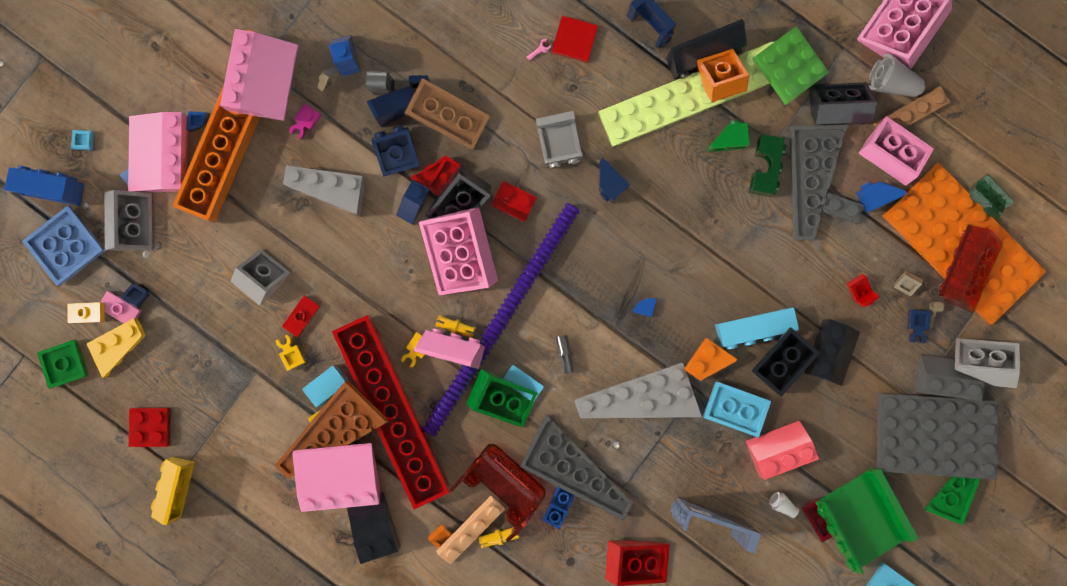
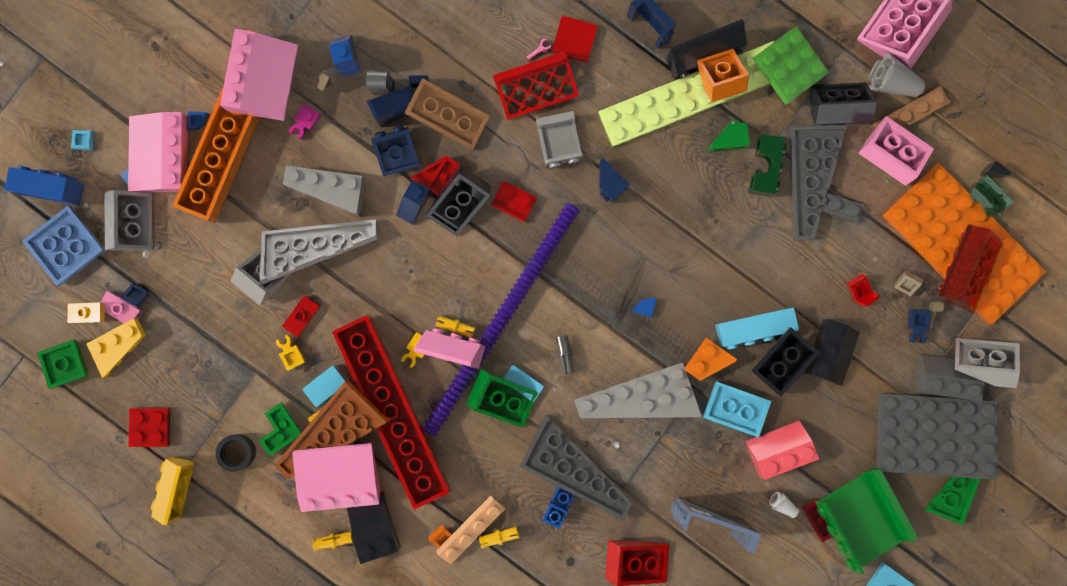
(220, 452): none -> black tyre
(285, 429): none -> green plate
(297, 248): none -> light grey wing
(332, 541): none -> yellow pin
(459, 252): bright pink slope -> none
(507, 482): clear red windscreen -> none
(530, 69): none -> red fence
(878, 194): blue slope -> none
(995, 170): none -> black slope

